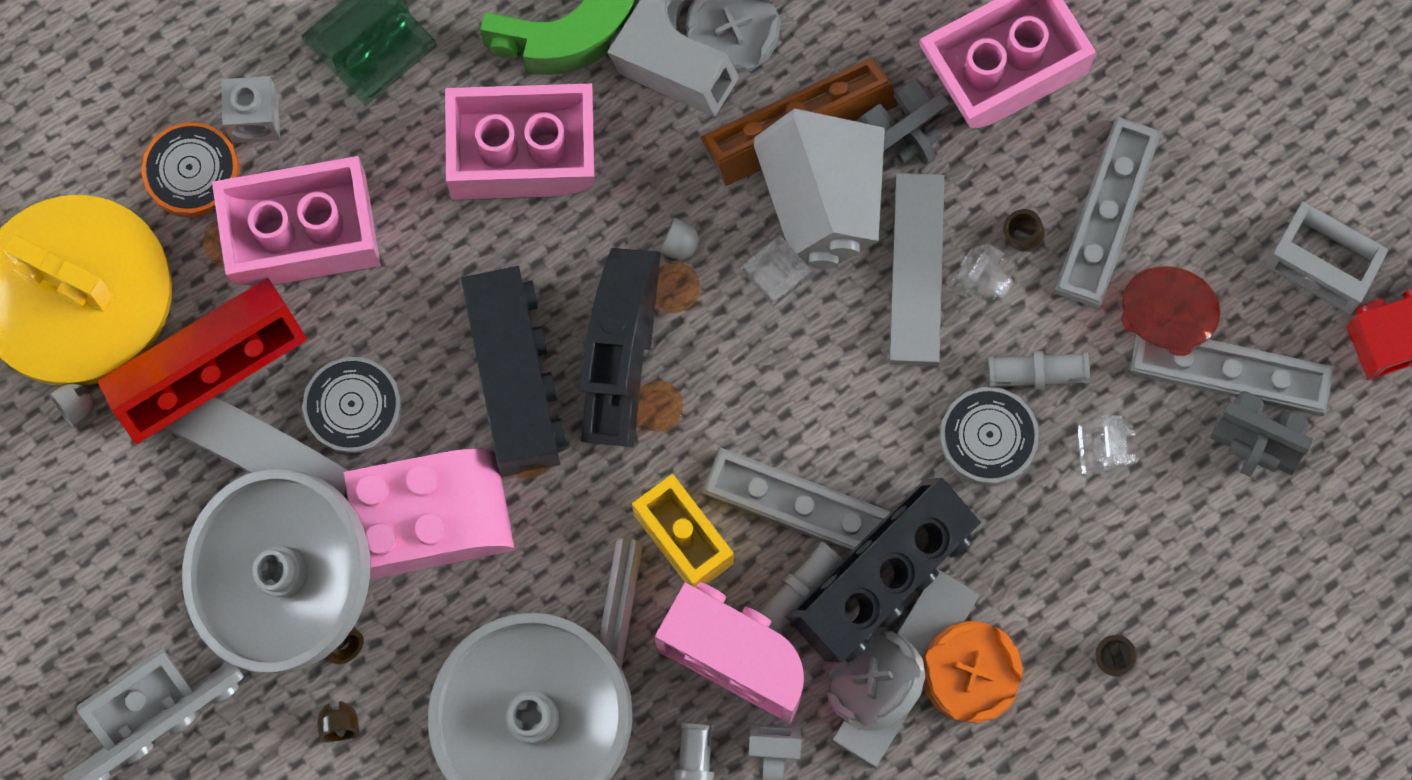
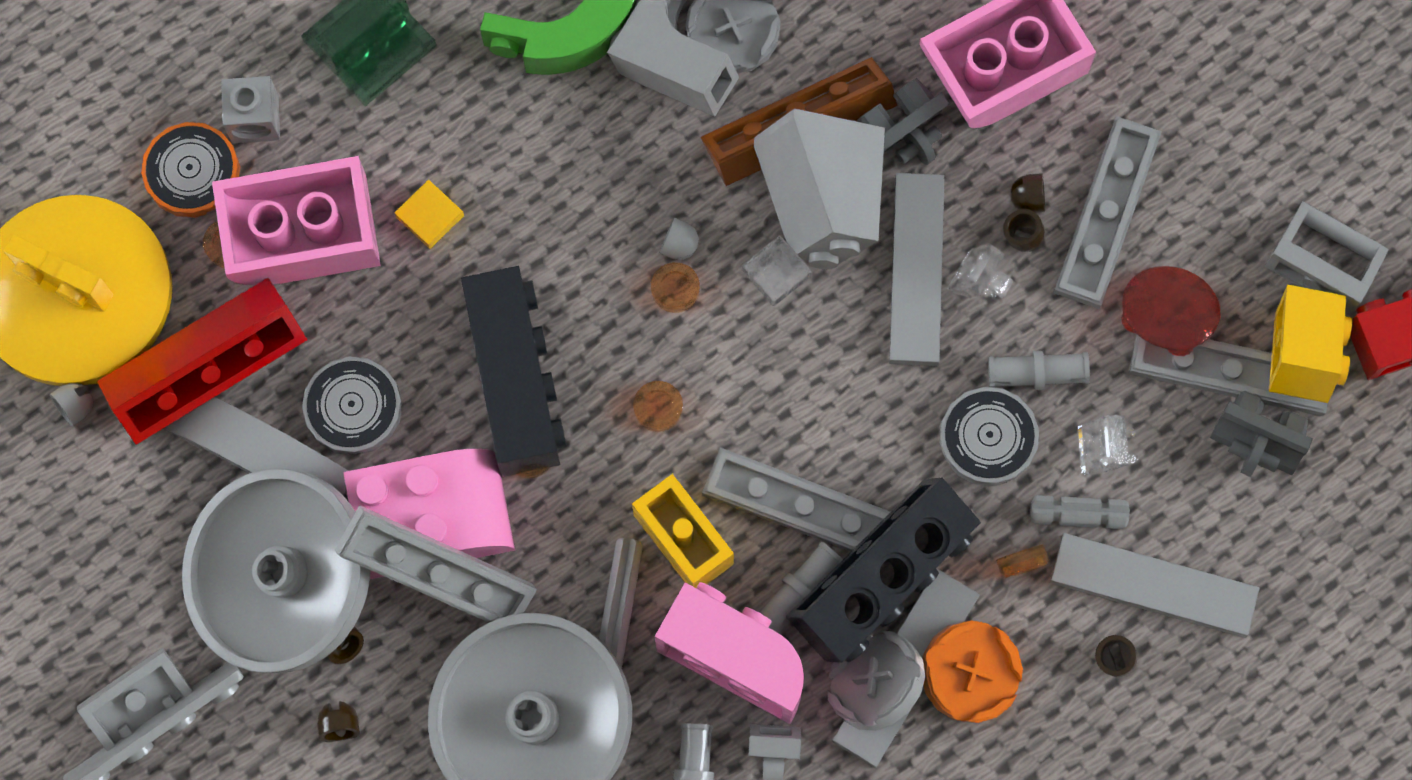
(429, 214): none -> yellow tile
(433, 567): none -> light grey tile
(519, 141): bright pink brick -> none
(616, 344): black slope -> none
(1023, 561): none -> clear orange tile
(1029, 193): none -> dark brown hinge
(1079, 512): none -> light grey axle
(1154, 585): none -> light grey tile
(1309, 344): none -> yellow brick

